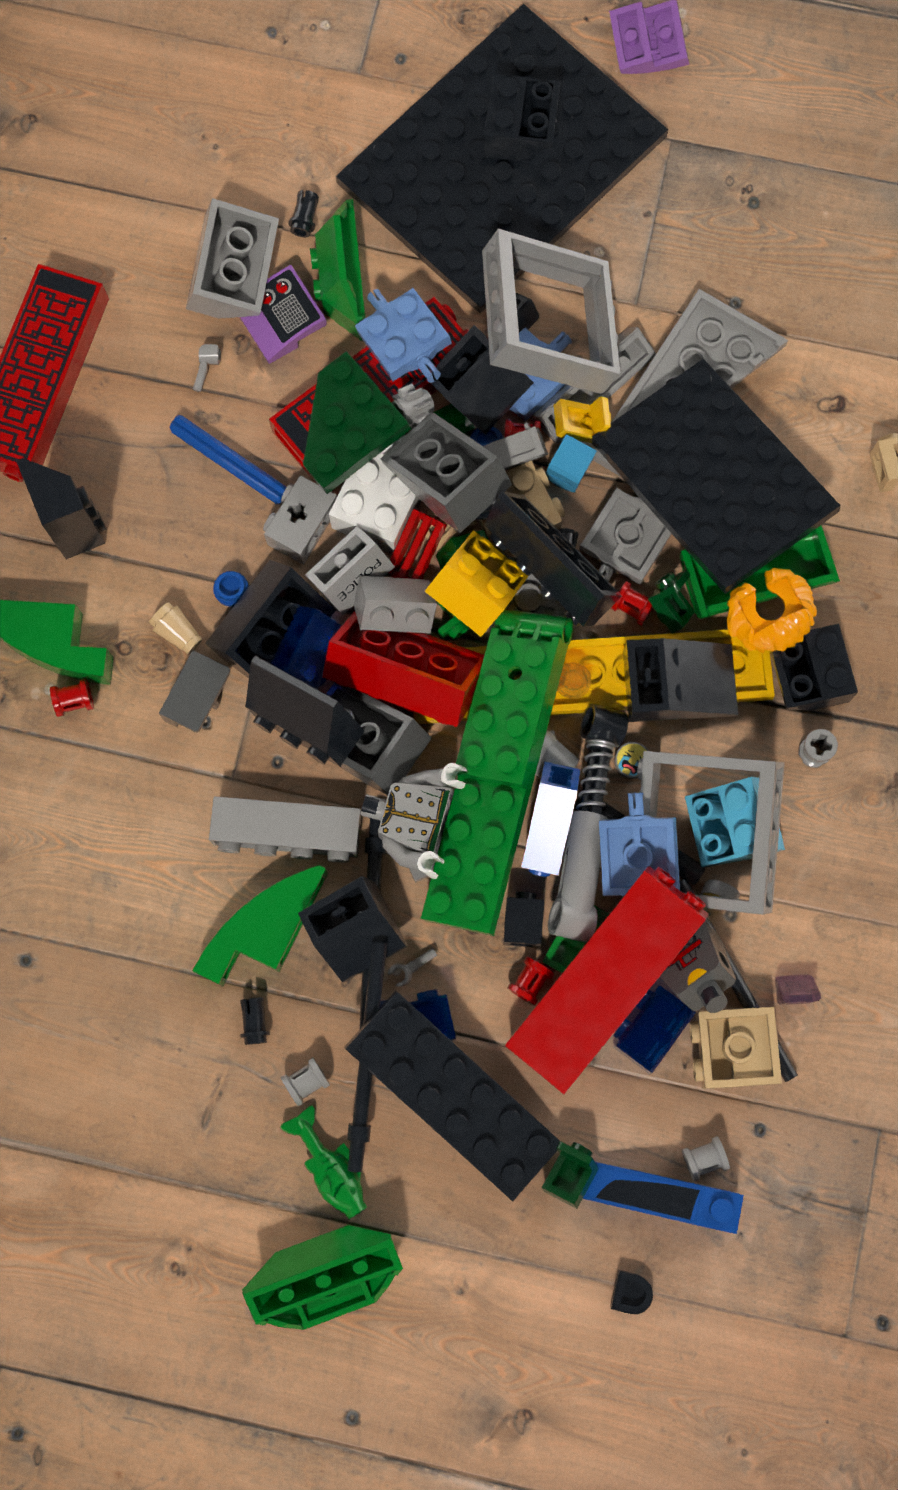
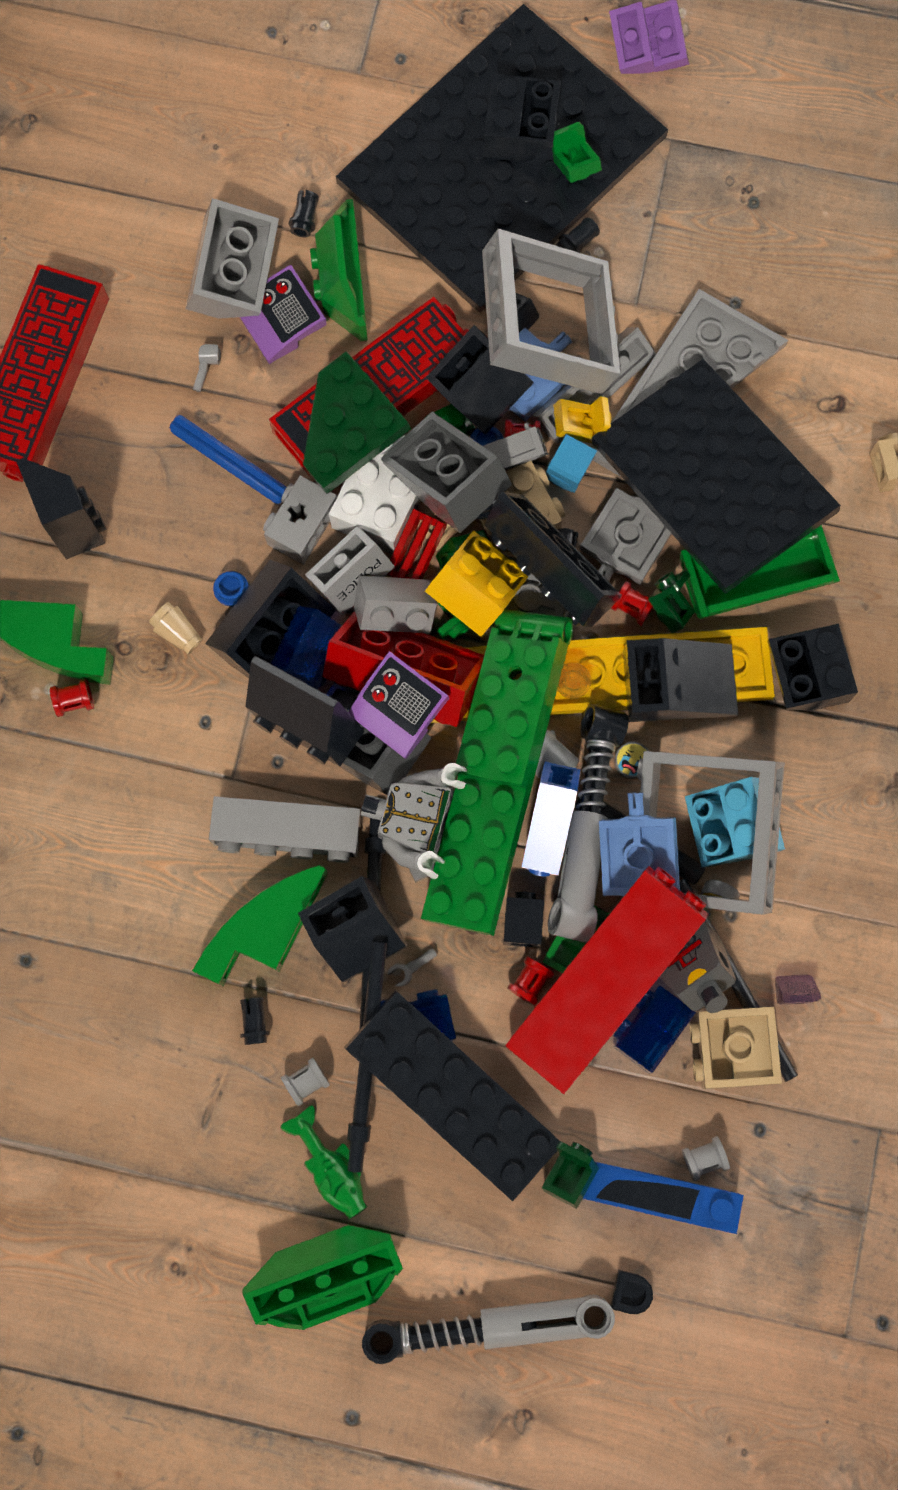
(195, 692): dark grey panel -> none
(398, 705): none -> slope
(403, 335): medium blue plate -> none
(413, 404): light grey gear -> none
(495, 1327): none -> piece
(574, 154): none -> green bracket
(579, 236): none -> black pin
(772, 634): light orange piece -> none
(827, 744): light grey bush -> none

